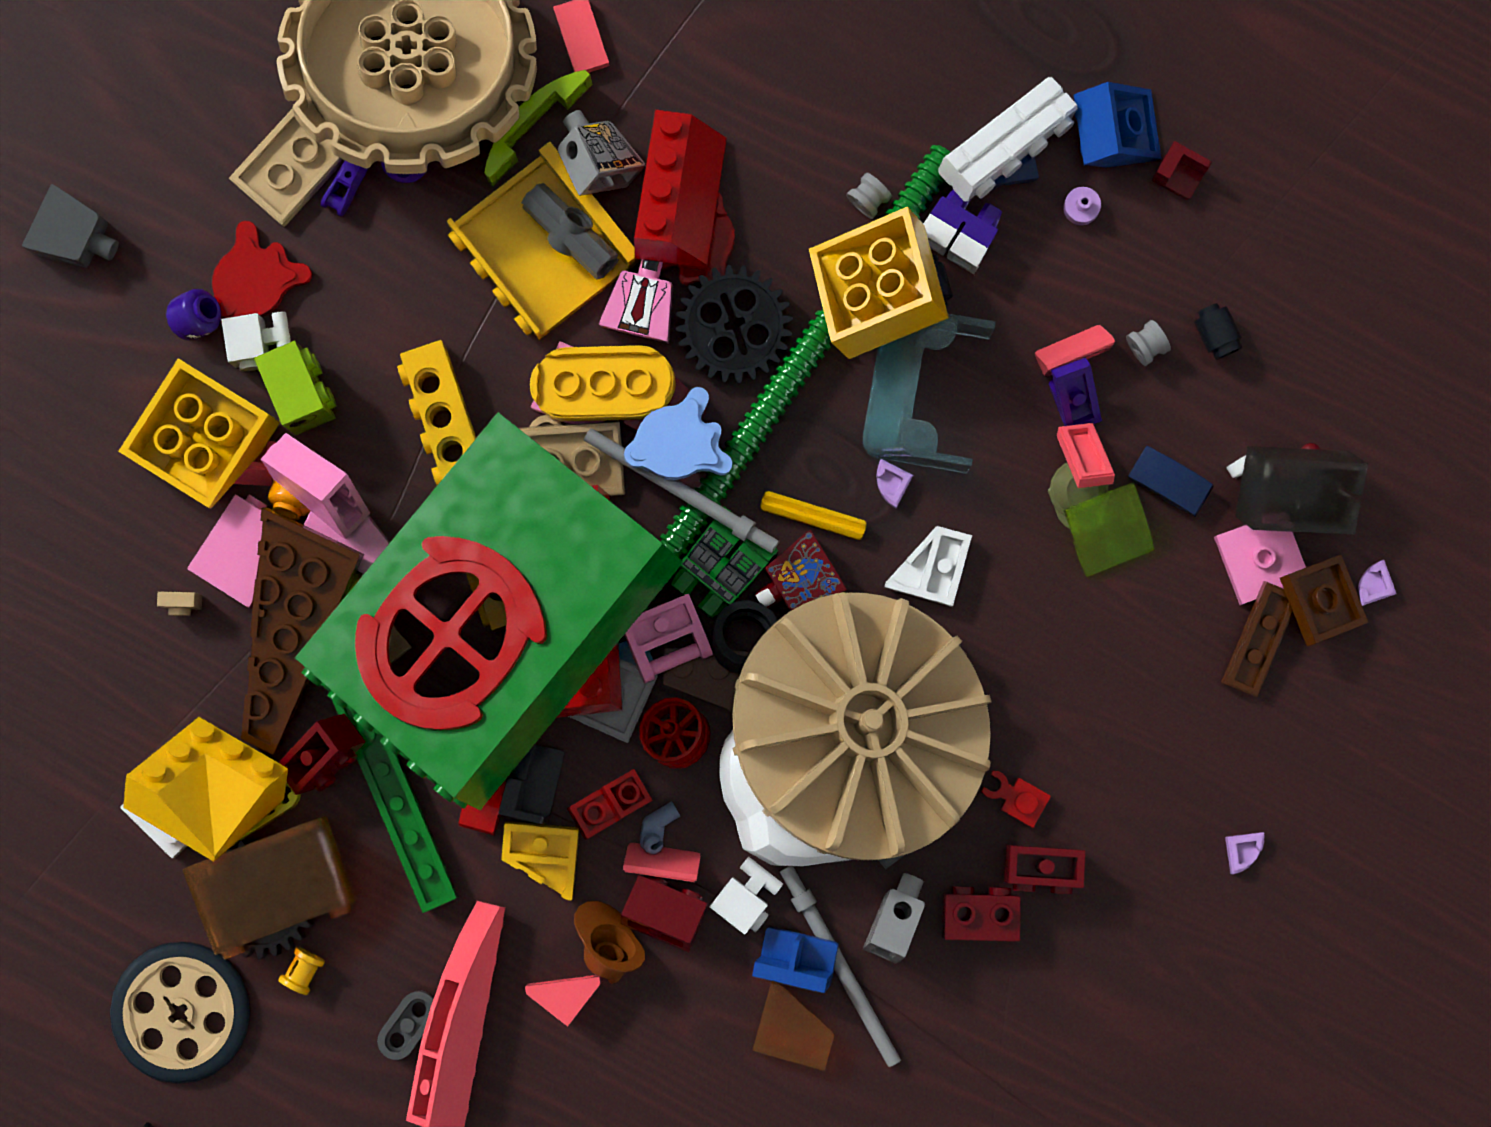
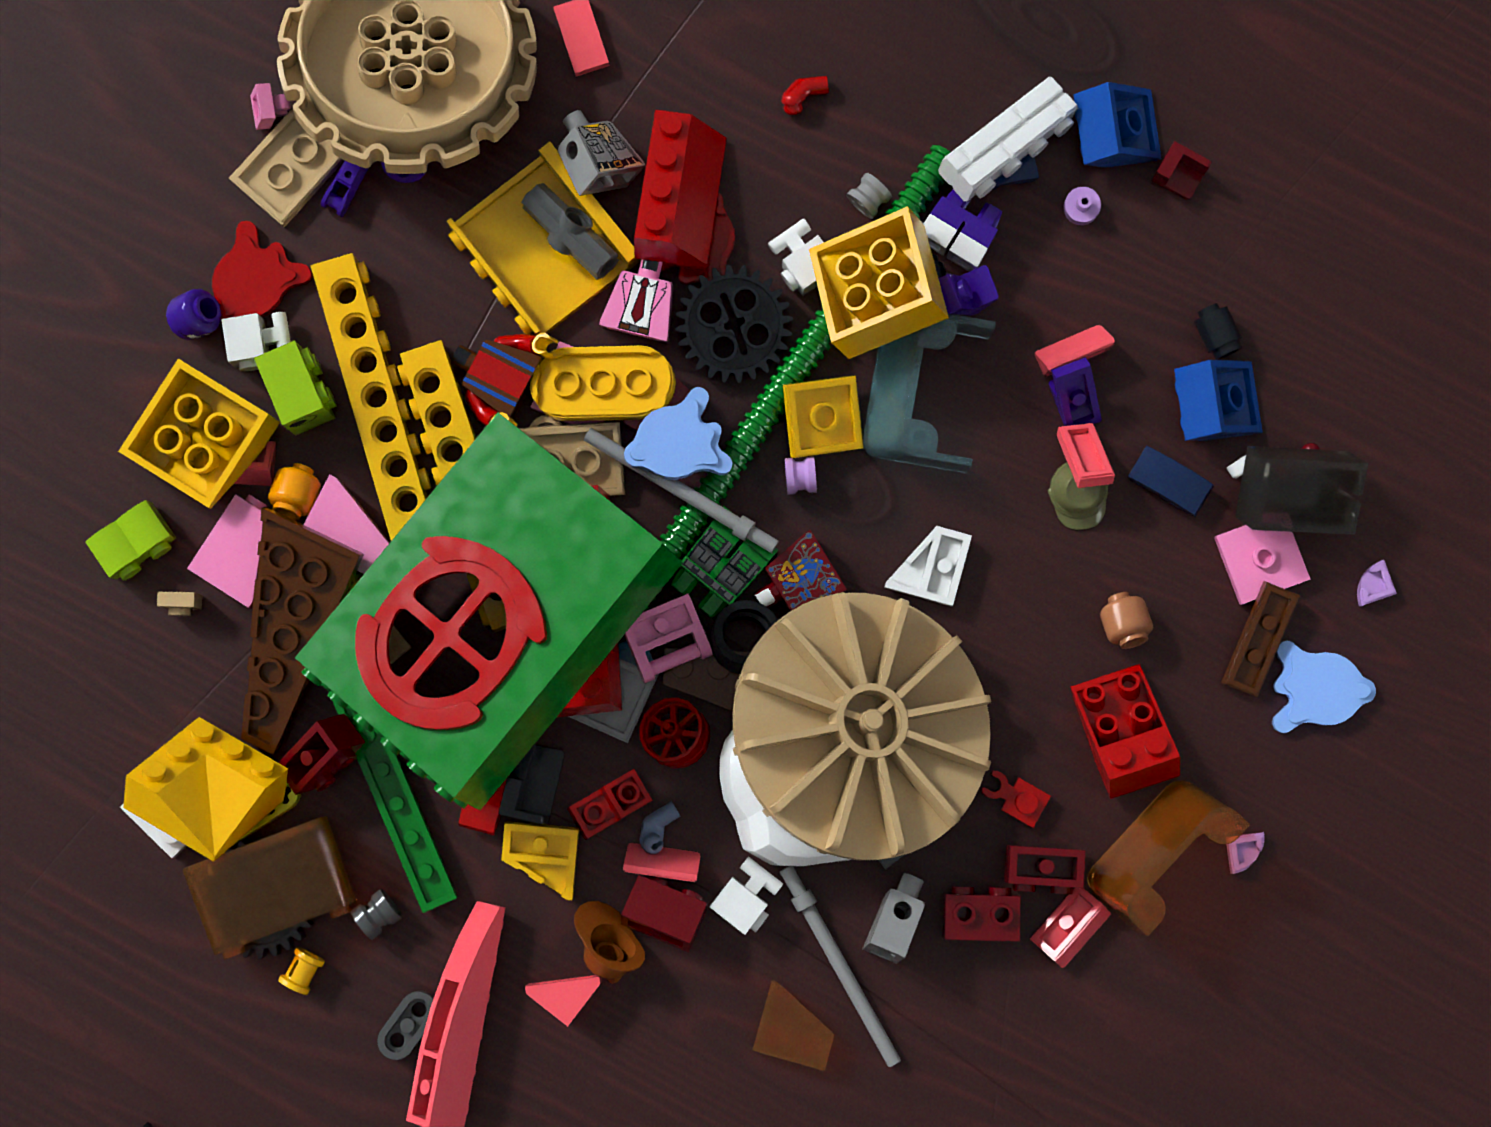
(68, 231): dark grey torso -> none
(131, 541): none -> lime brick
(214, 1049): wedge -> none
(266, 106): none -> bright pink tile
(316, 484): bright pink slope -> none
(331, 280): none -> yellow brick
(378, 912): none -> dark grey wheel
(501, 373): none -> torso
(564, 89): lime slope -> none
(796, 959): blue panel -> none
(797, 266): none -> white brick
(800, 90): none -> red arm
(800, 475): none -> lavender wheel
(813, 515): yellow axle -> none
(823, 416): none -> yellow tile
(892, 482): lavender tile -> none
(968, 292): none -> dark purple slope
(1070, 926): none -> coral slope
(1109, 529): clear neon green slope -> none
(1126, 620): none -> nougat head
(1126, 731): none -> red slope
(1148, 342): light grey wheel -> none
(1152, 845): none -> clear orange windscreen
(1217, 400): none -> blue slope
(1318, 688): none -> light blue tile
(1324, 600): reddish brown tile -> none

